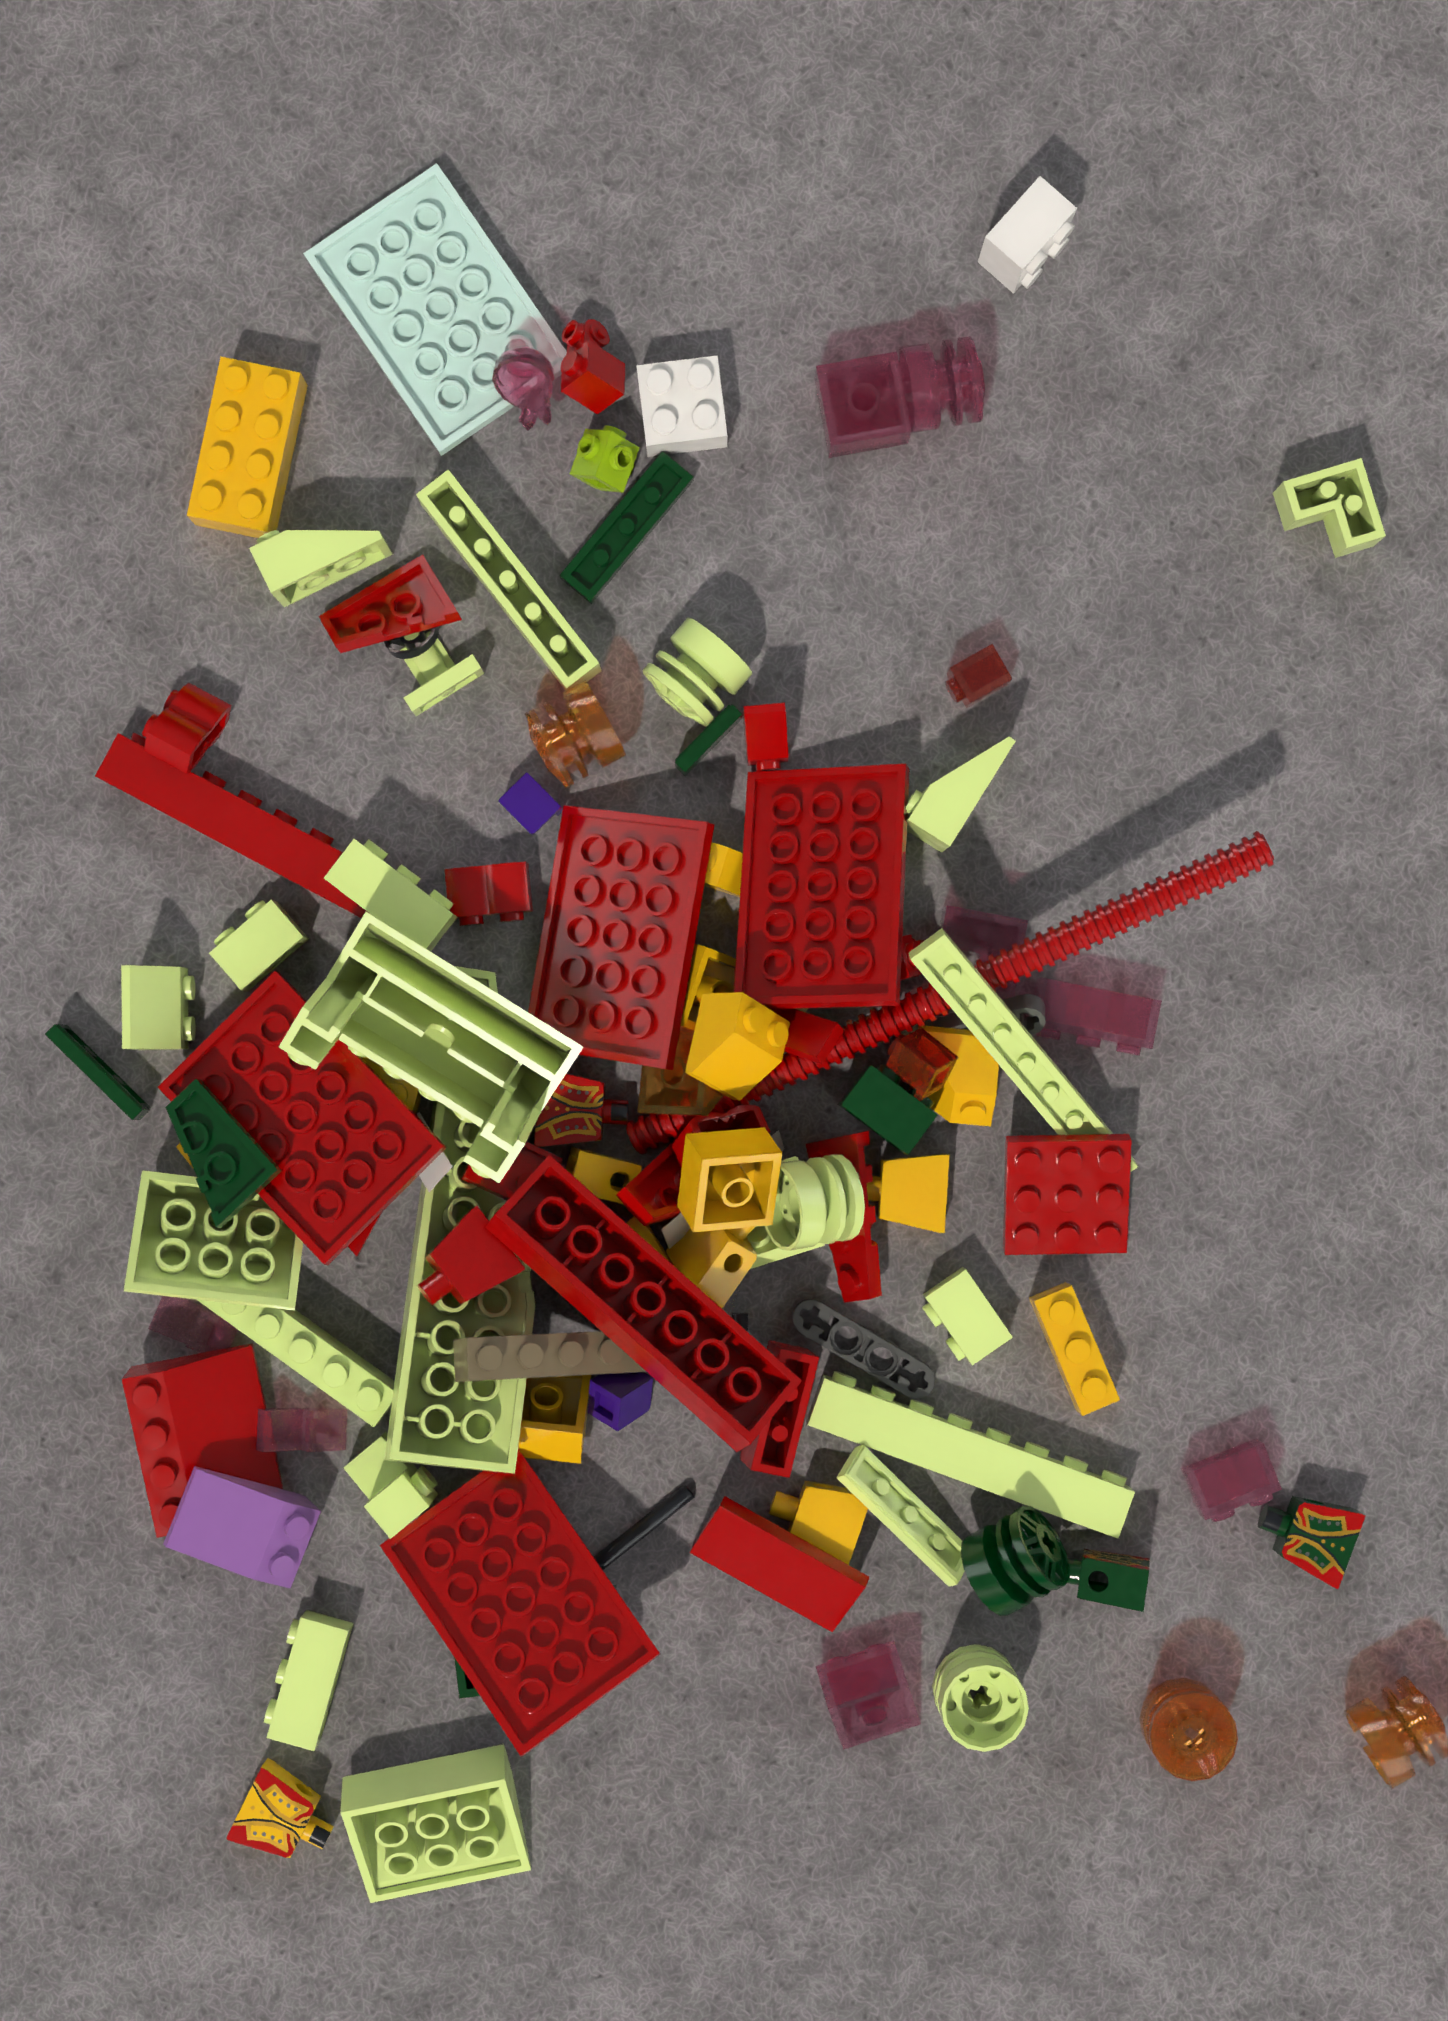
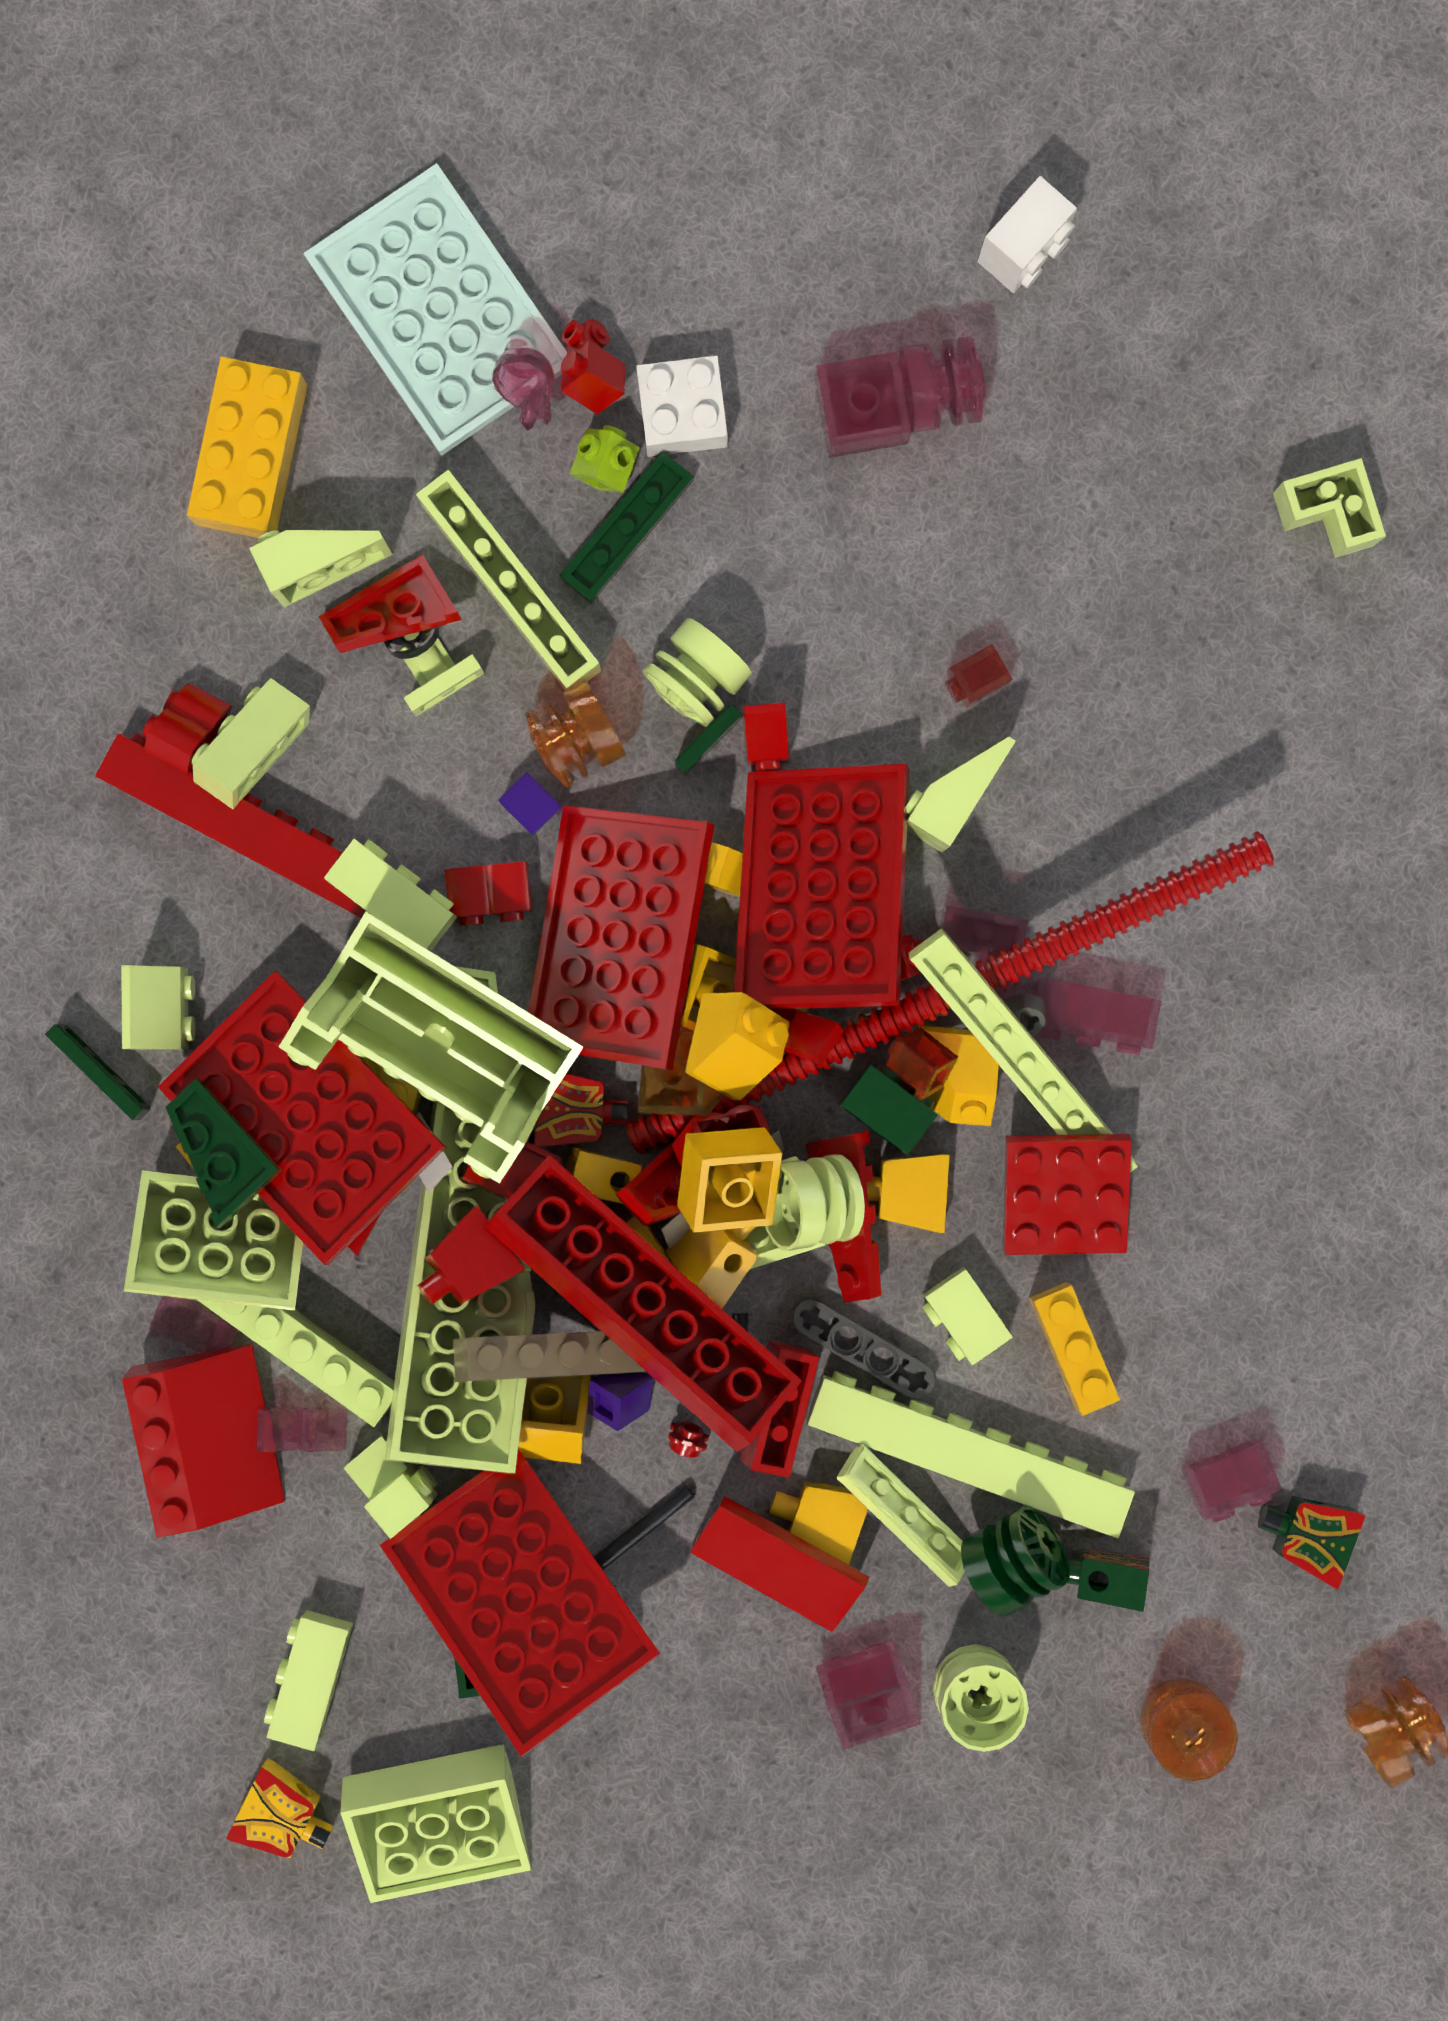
(243, 1526): medium lavender slope -> none
(250, 742): none -> yellowish green brick
(257, 944): yellowish green brick -> none
(687, 1439): none -> red plate

